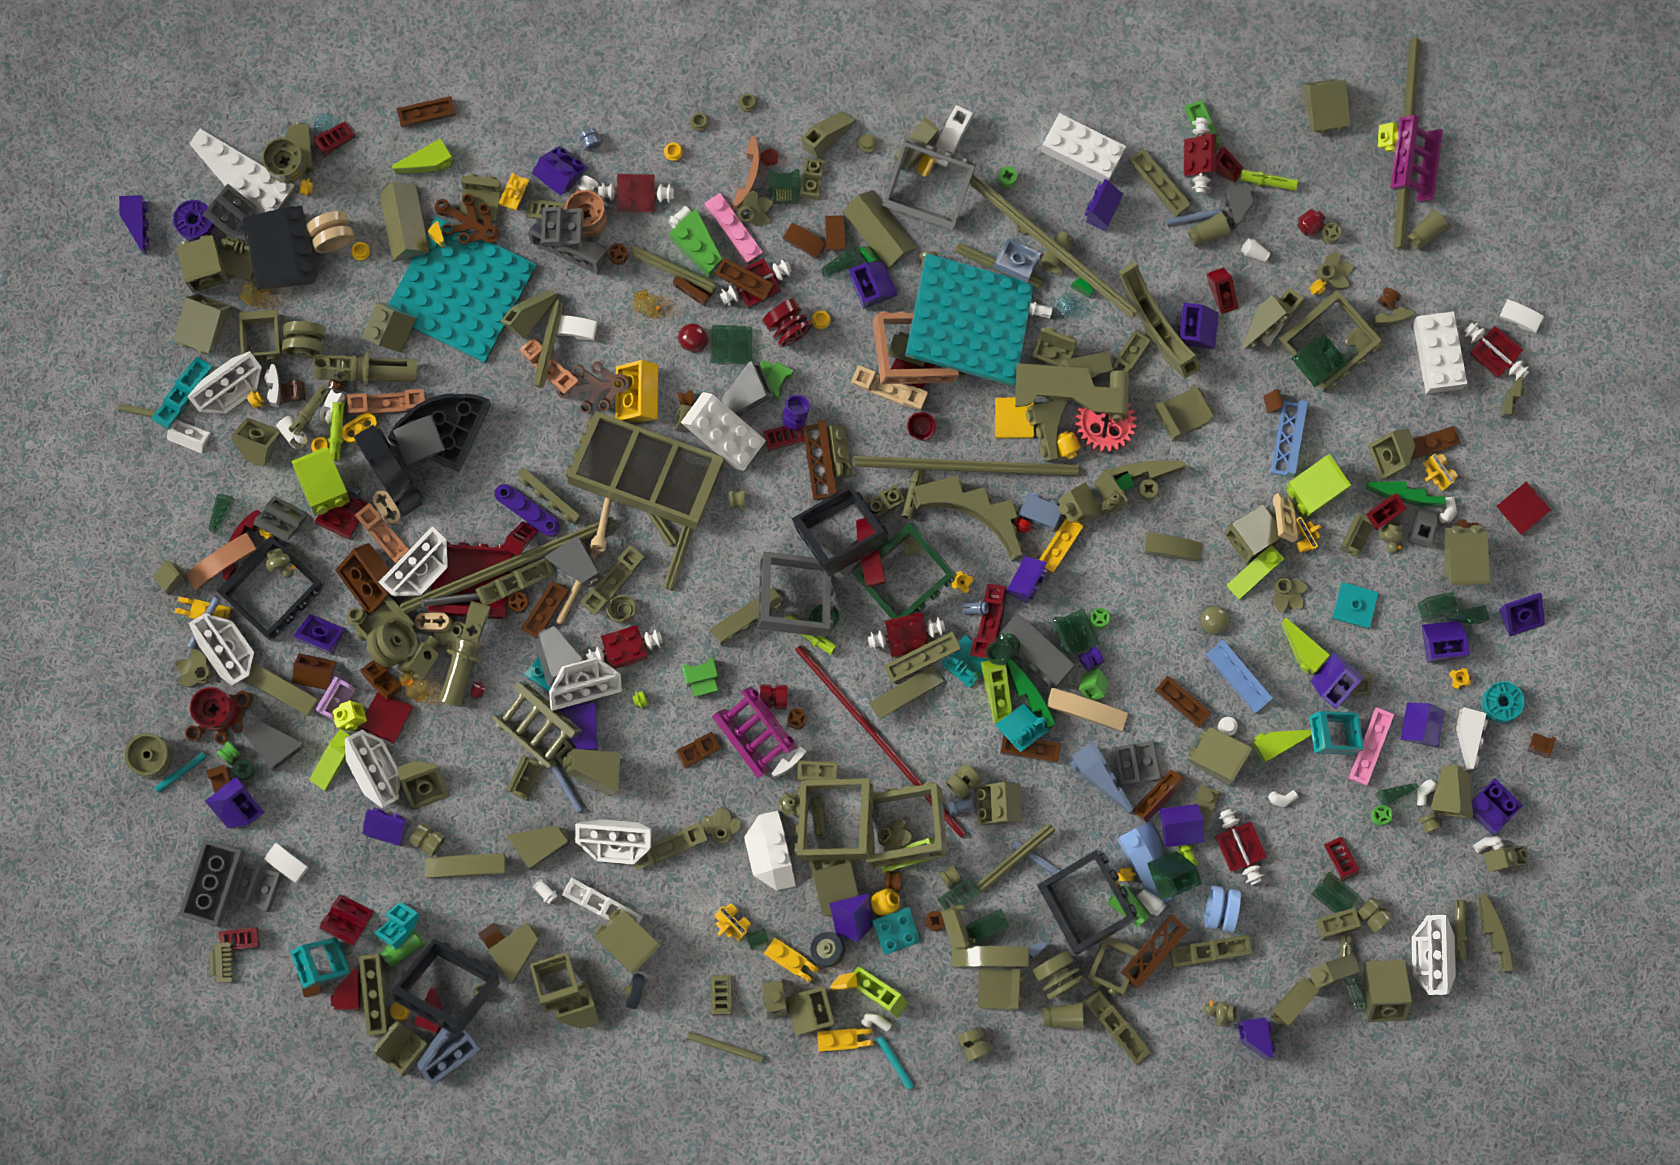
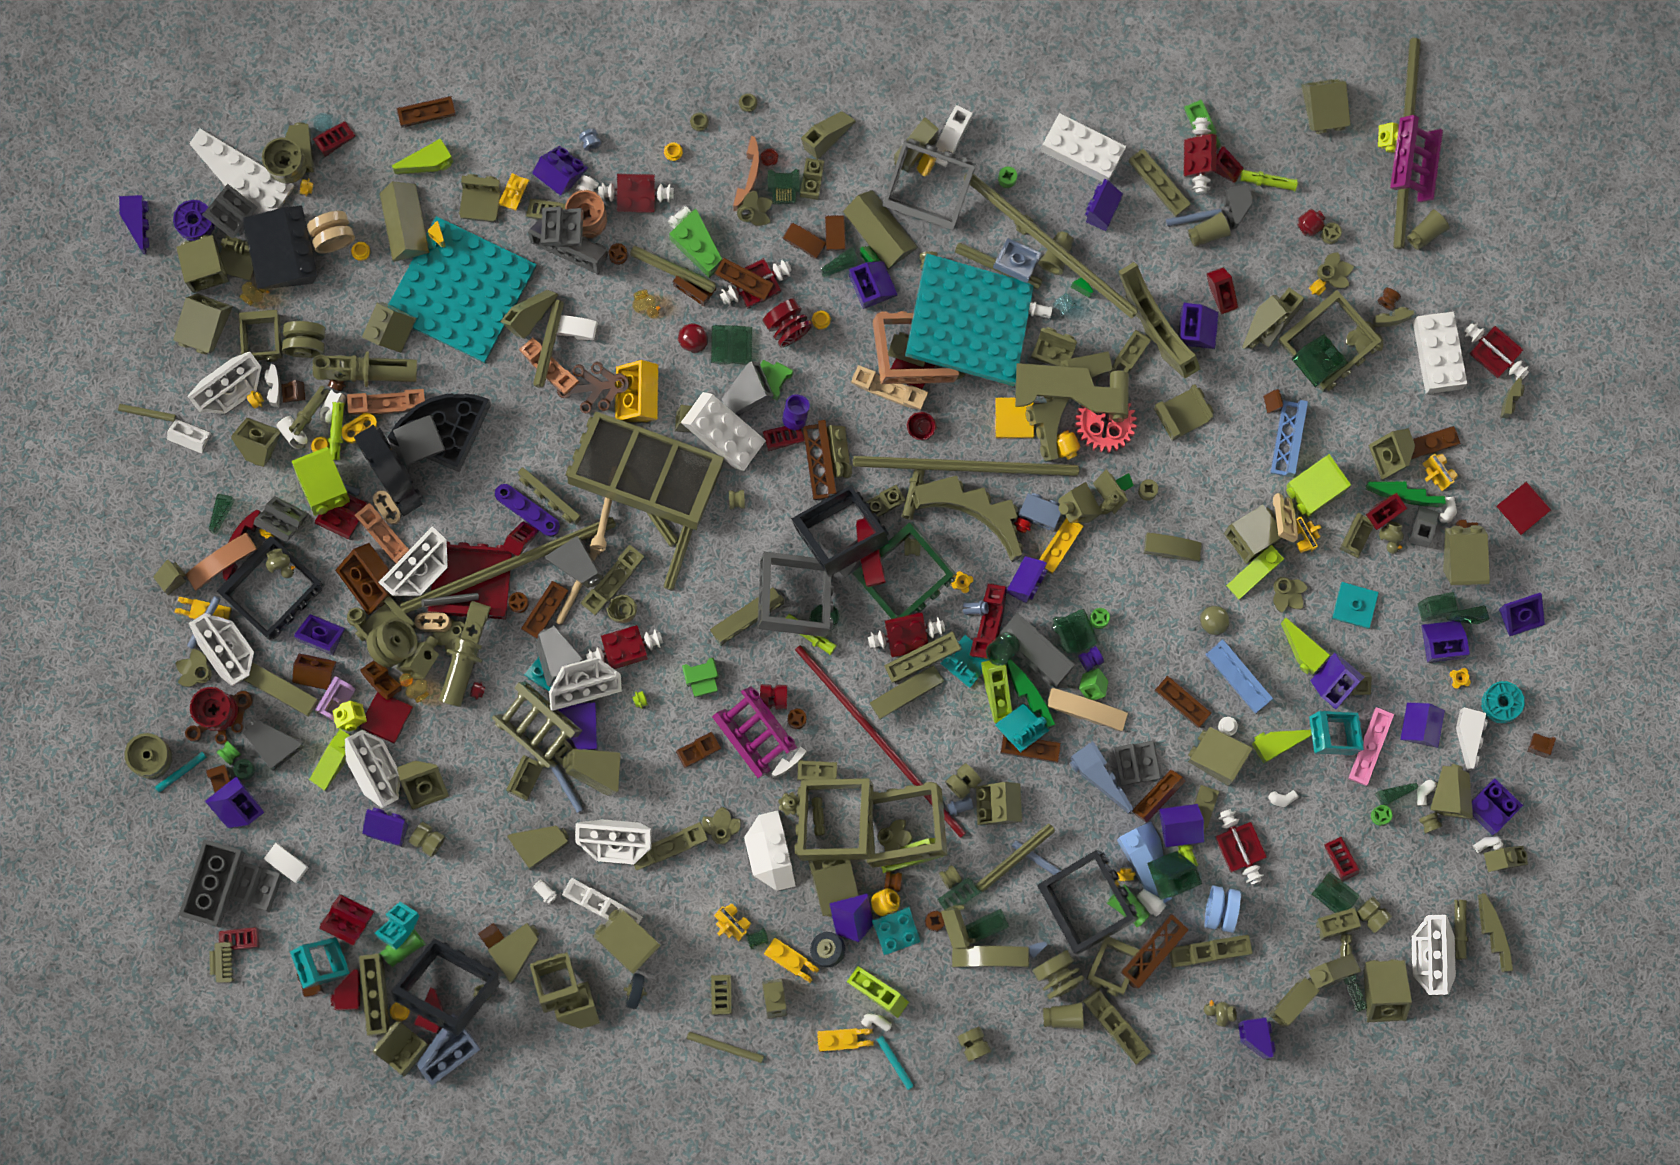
(177, 398): teal slope -> none
(465, 865): olive slope -> none
(468, 222): reddish brown plant -> none
(515, 581): olive slope -> none
(686, 398): reddish brown wheel -> none
(733, 228): bright pink plate -> none
(810, 1011): olive slope -> none
(845, 981): yellow slope -> none
(867, 143): olive plate -> none
(999, 989): olive bracket -> none
(1152, 469): olive slope -> none
(1254, 250): white cone -> none
(1522, 315): white slope -> none

